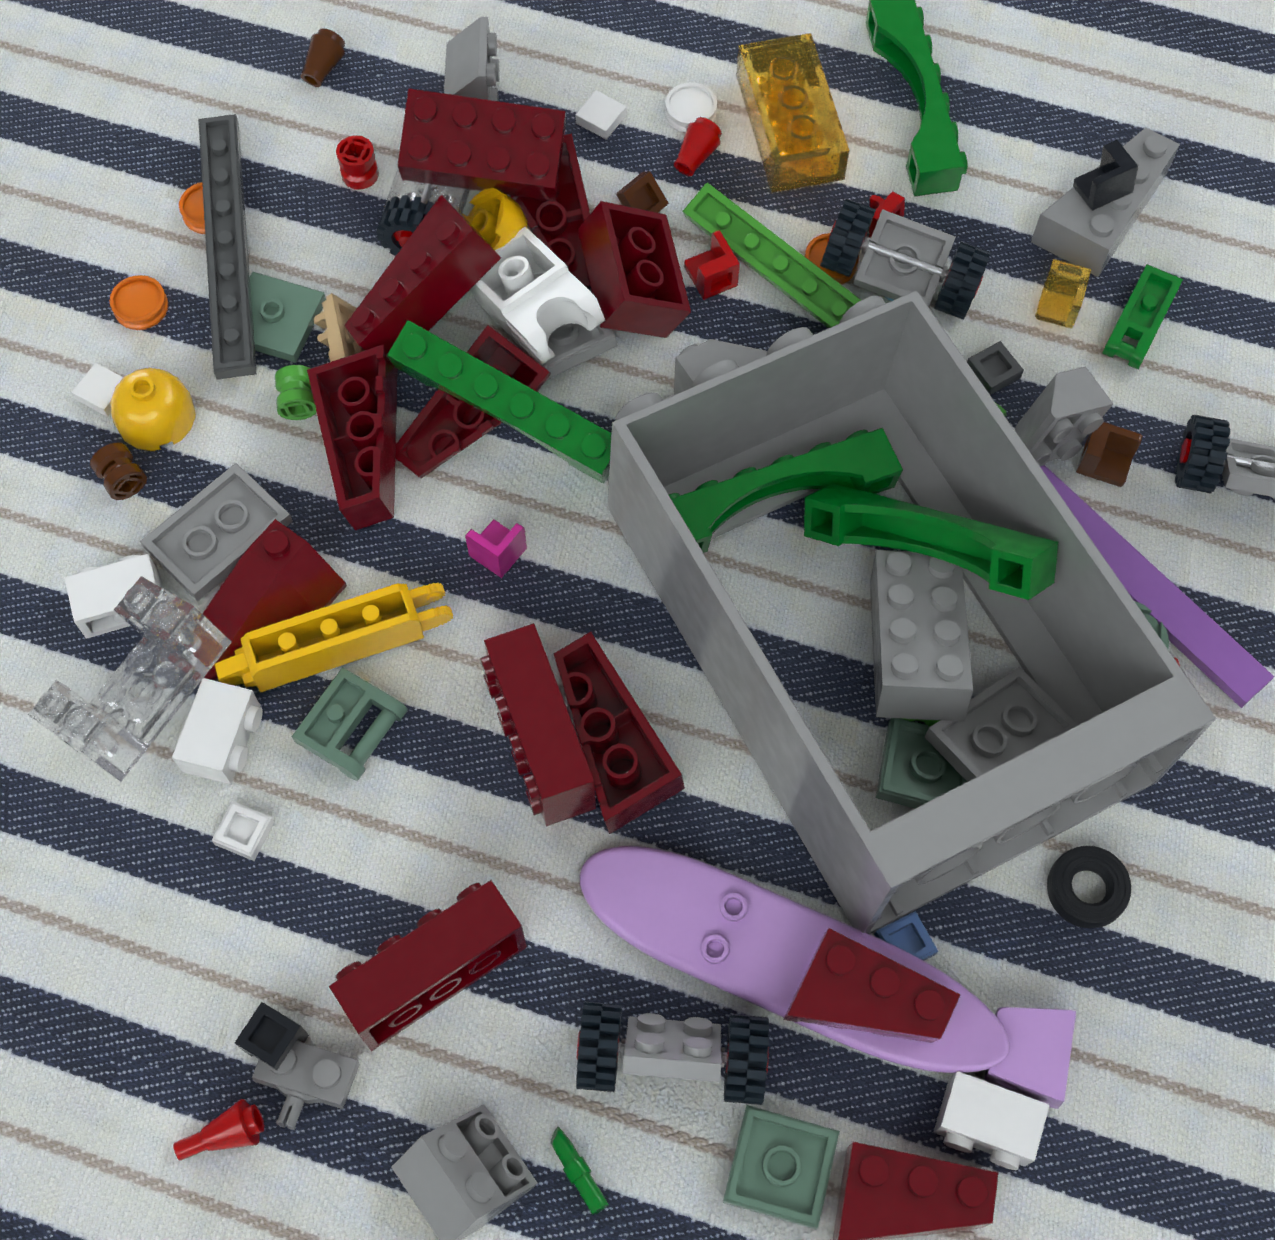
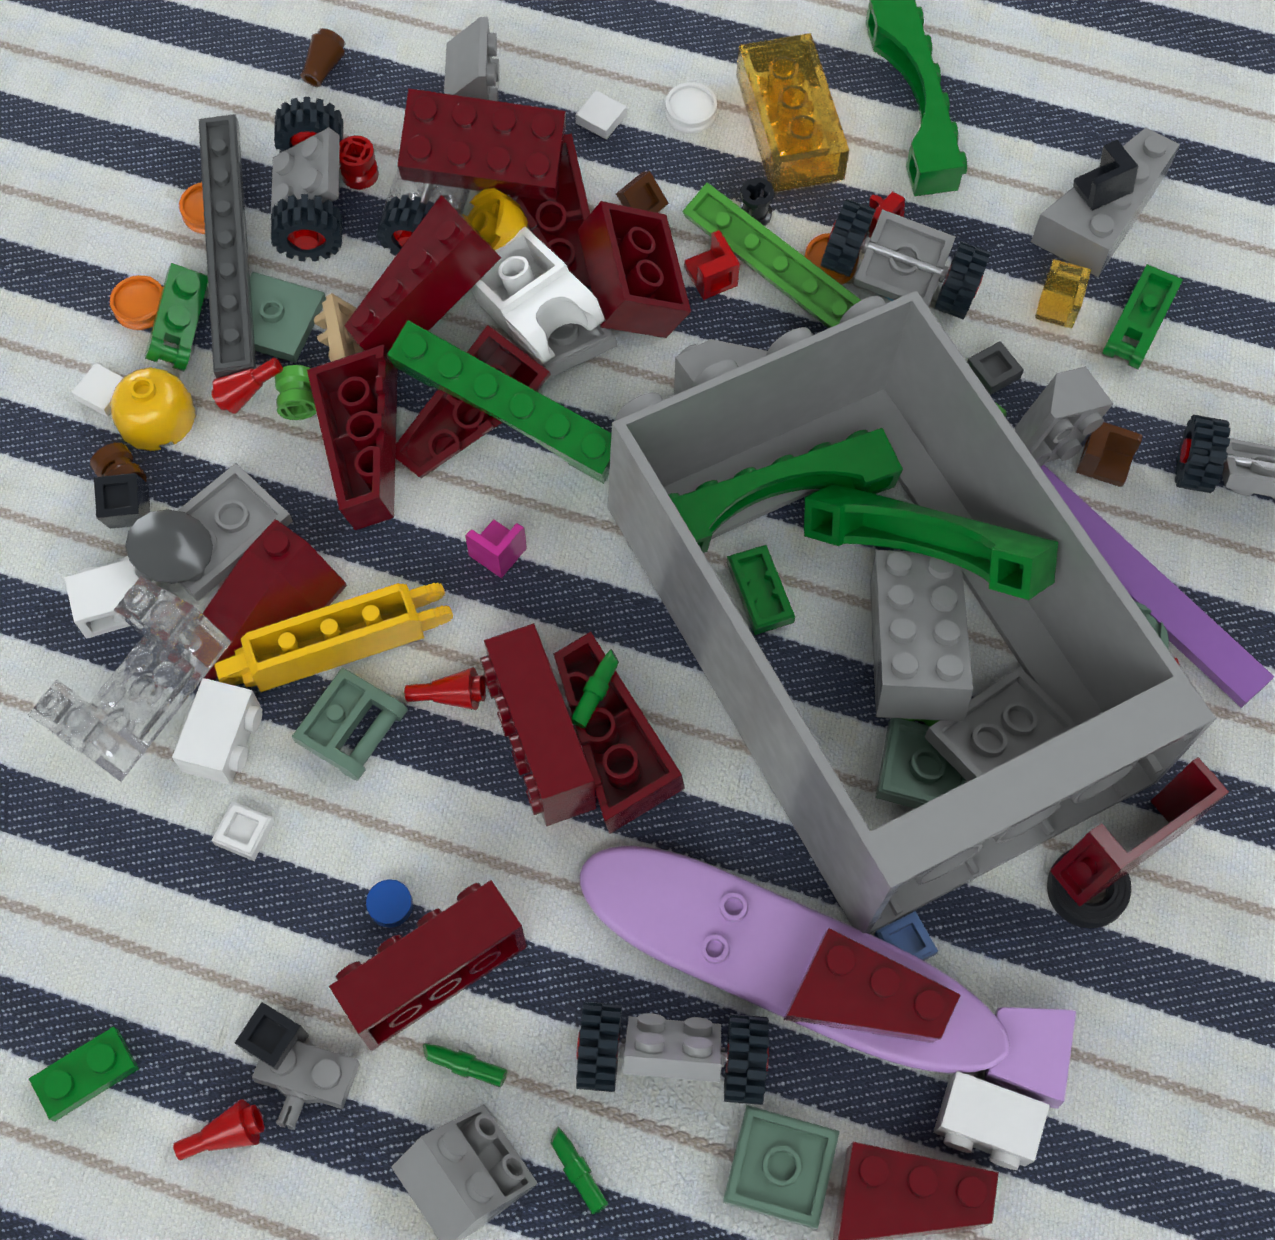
(83, 1074): none -> green plate
(121, 499): none -> black panel
(169, 547): none -> dark grey dish
(177, 316): none -> green plate
(236, 389): none -> red cone
(306, 180): none -> plate
(389, 903): none -> blue tile
(459, 690): none -> red cone
(465, 1064): none -> green piece
(595, 690): none -> green piece
(698, 144): red cone -> none
(750, 194): none -> black bush
(760, 589): none -> green plate
(1101, 860): none -> dark red panel

